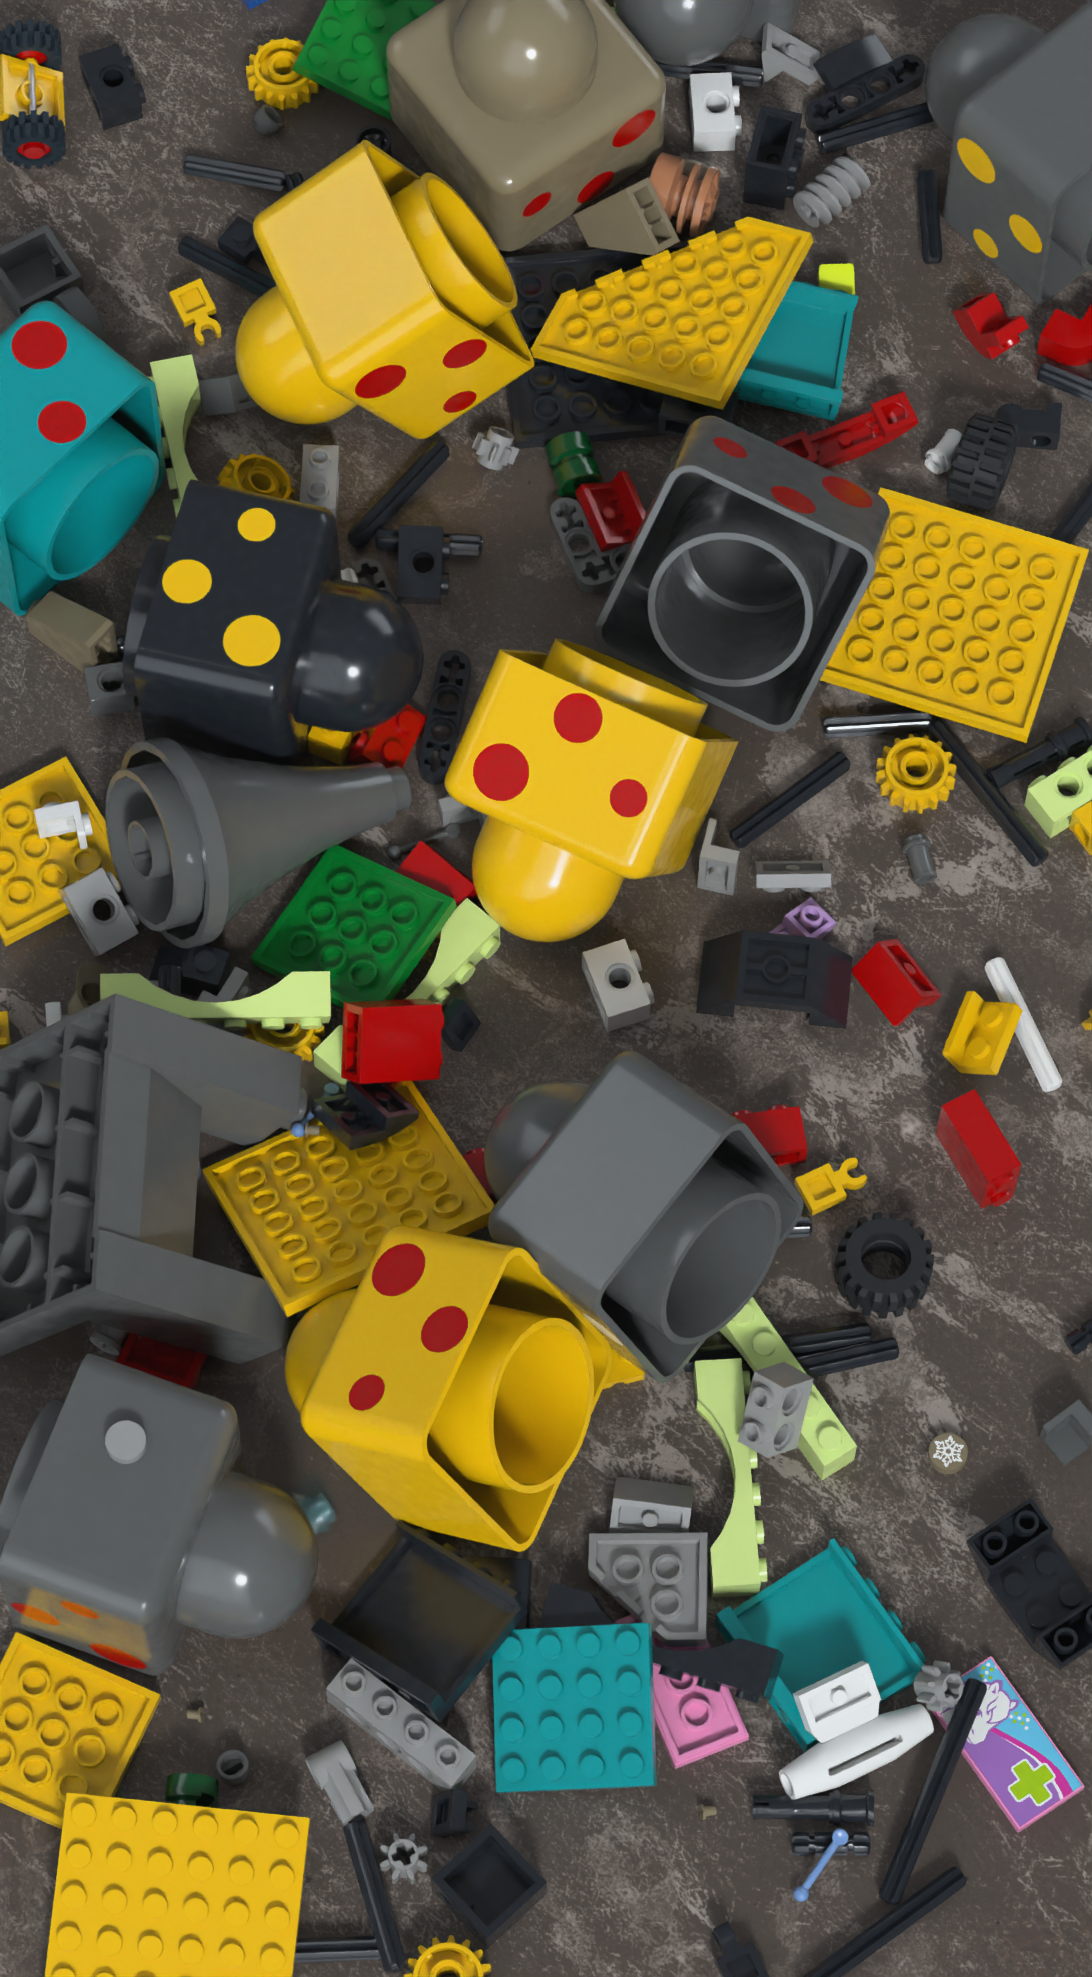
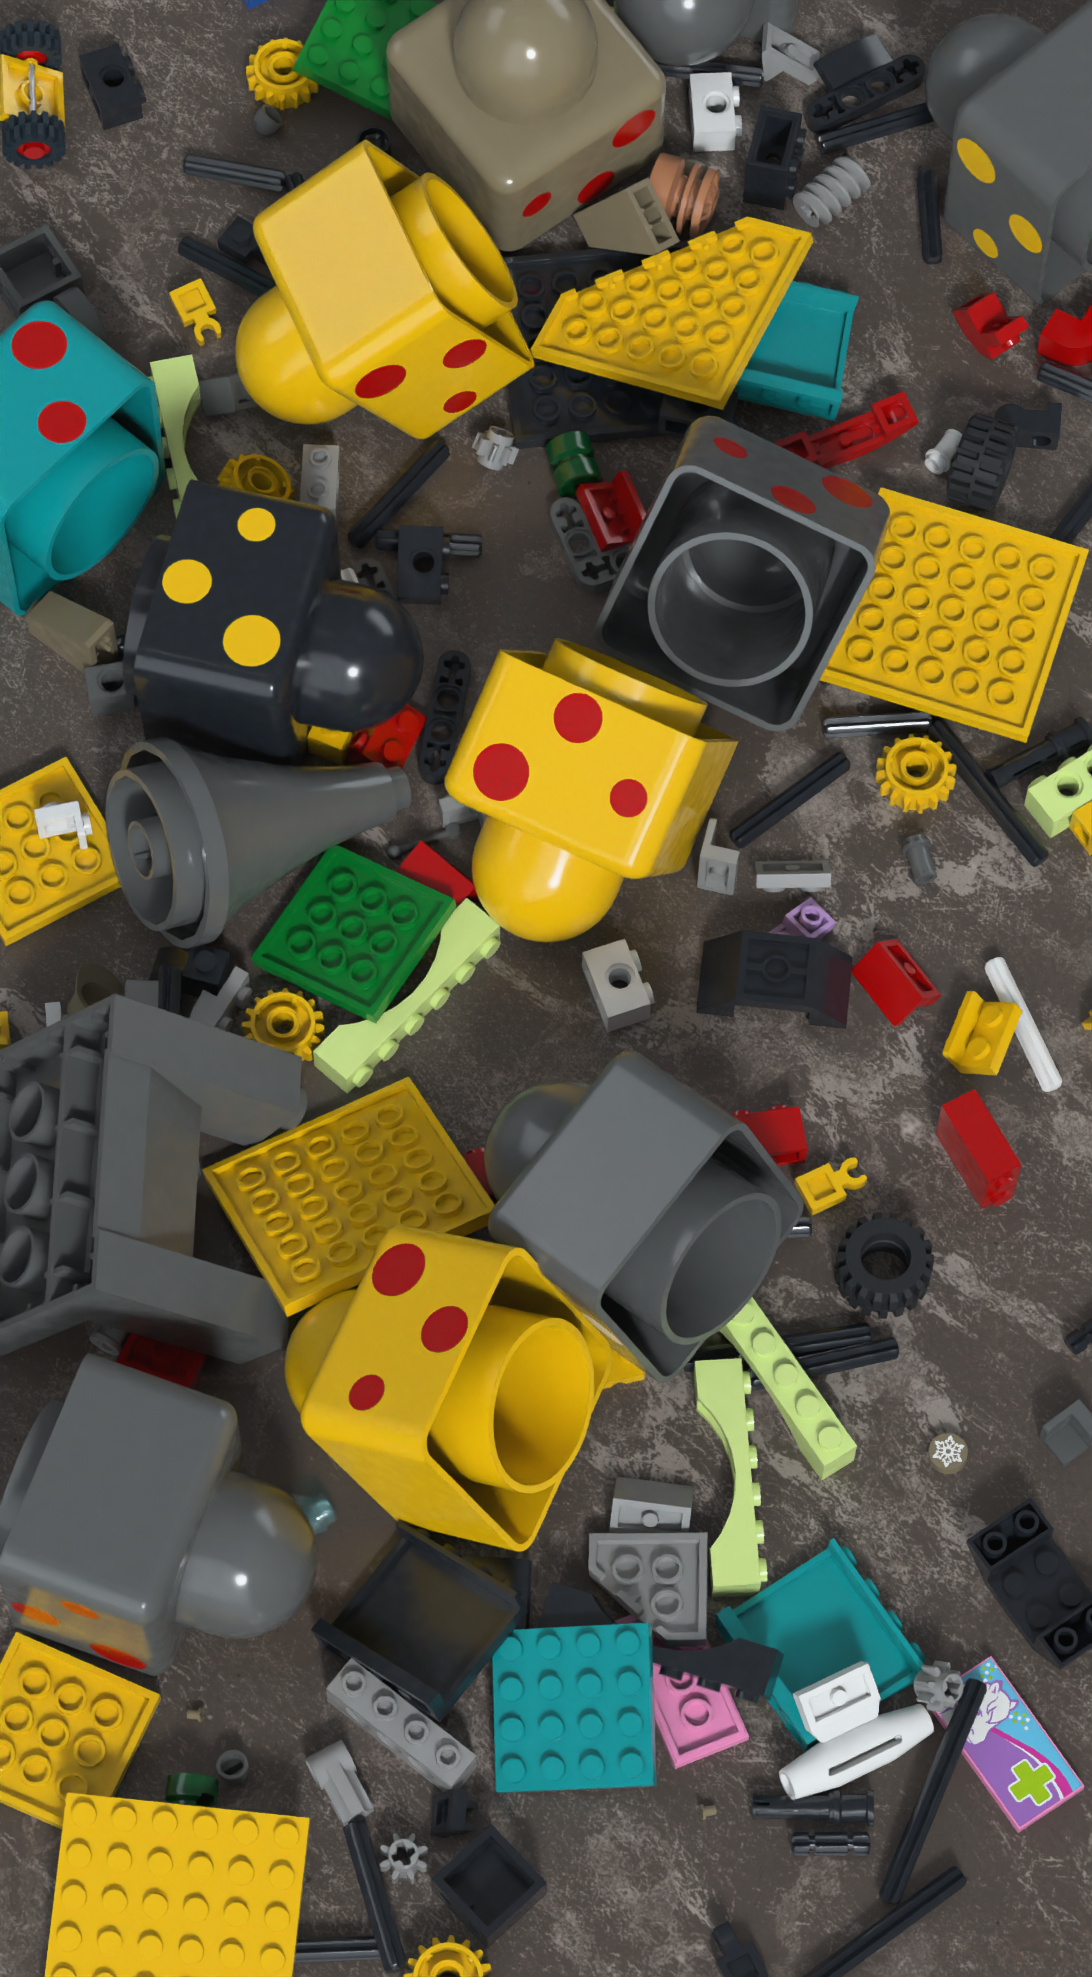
(99, 934): light grey brick -> none
(125, 1442): light grey tile -> none
(295, 999): yellowish green arch -> none
(298, 1129): medium blue hinge -> none
(311, 1129): dark tan piece -> none
(364, 1113): black slope -> none
(392, 1040): red brick -> none
(459, 1024): black tile -> none
(775, 1409): light grey brick -> none
(837, 277): neon yellow slope -> none
(839, 1837): medium blue hinge -> none

